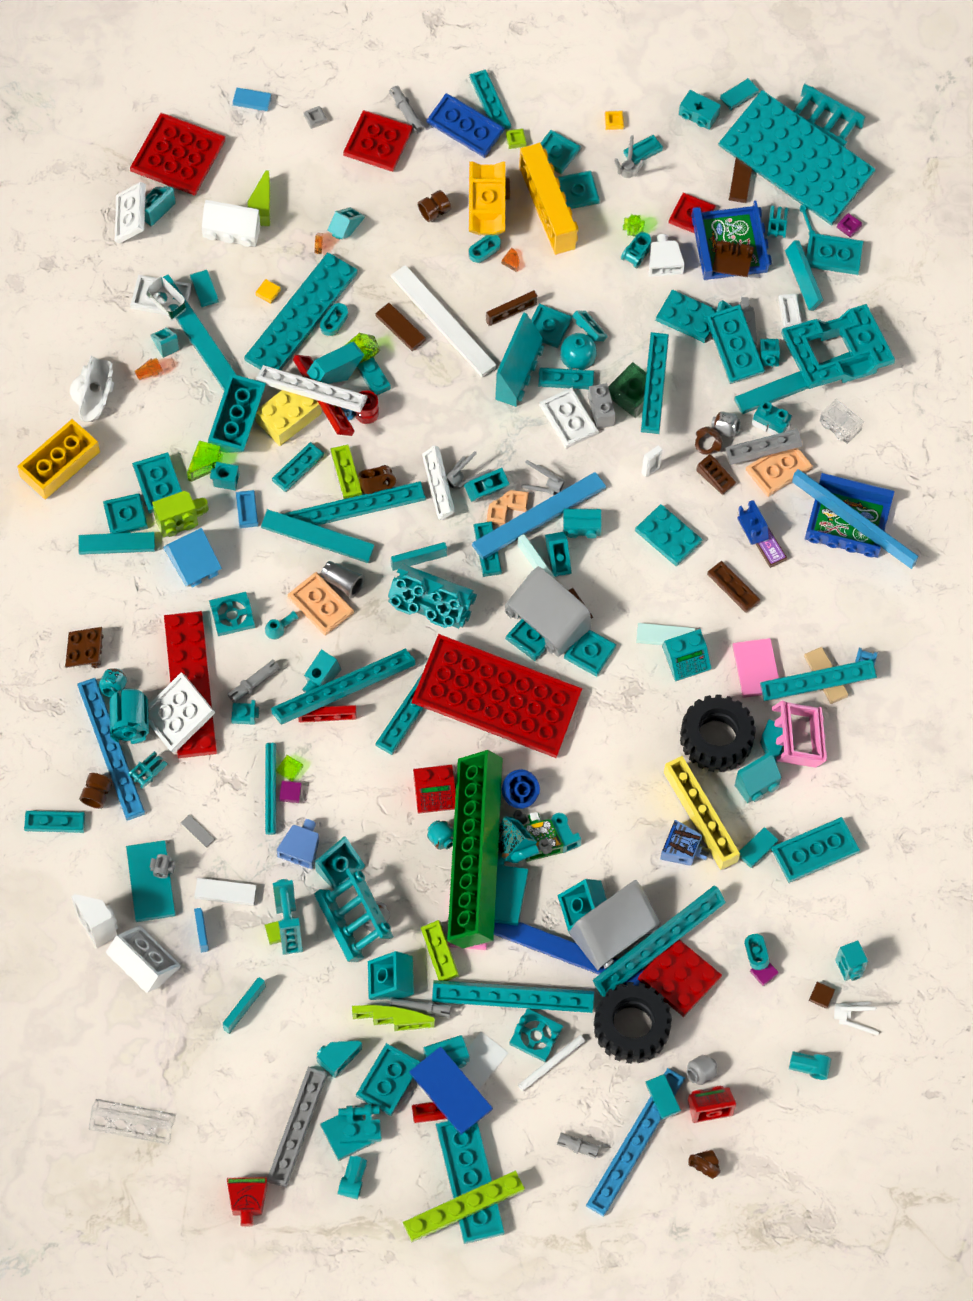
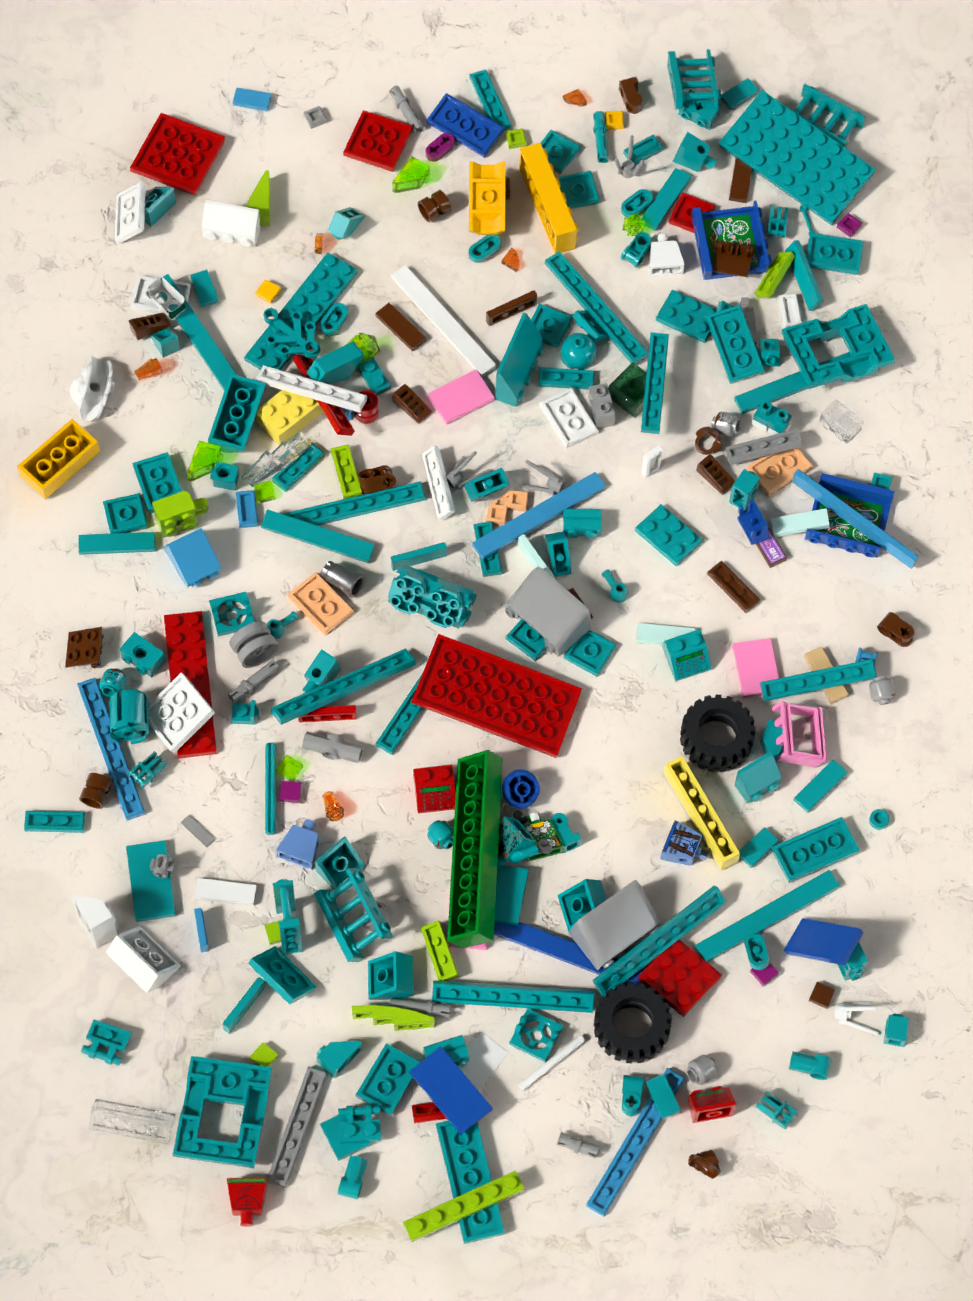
(107, 1036): none -> teal plate
(138, 645): none -> teal brick
(144, 325): none -> reddish brown slope
(228, 1084): none -> teal piece
(254, 644): none -> light grey wheel
(264, 492): none -> clear neon green tile
(264, 1056): none -> lime tile
(271, 463): none -> clear slope
(282, 975): none -> teal plate
(292, 336): none -> teal plant
(332, 747): none -> light grey piece
(333, 808): none -> clear orange cone
(408, 394): none -> reddish brown slope
(411, 176): none -> clear neon green slope
(437, 145): none -> magenta beam
(461, 396): none -> bright pink tile
(575, 97): none -> clear orange tile
(596, 308): none -> teal plate
(600, 133): none -> teal pin
(615, 595): none -> teal bar
(630, 97): none -> reddish brown leg
(632, 1092): none -> teal piece
(635, 204): none -> teal plate
(665, 198): none -> teal tile
(679, 85): none -> teal fence
(694, 153): none -> teal torso
(744, 489): none -> teal brick
(767, 916): none -> teal tile
(774, 274): none -> lime plate
(774, 1107): none -> teal arm
(800, 522): none -> light aqua tile
(820, 785): none -> teal tile
(823, 941): none -> blue tile
(879, 819): none -> teal tile
(881, 481): none -> teal plate
(882, 690): none -> light grey head
(896, 629): none -> reddish brown piece
(896, 1030): none -> teal brick

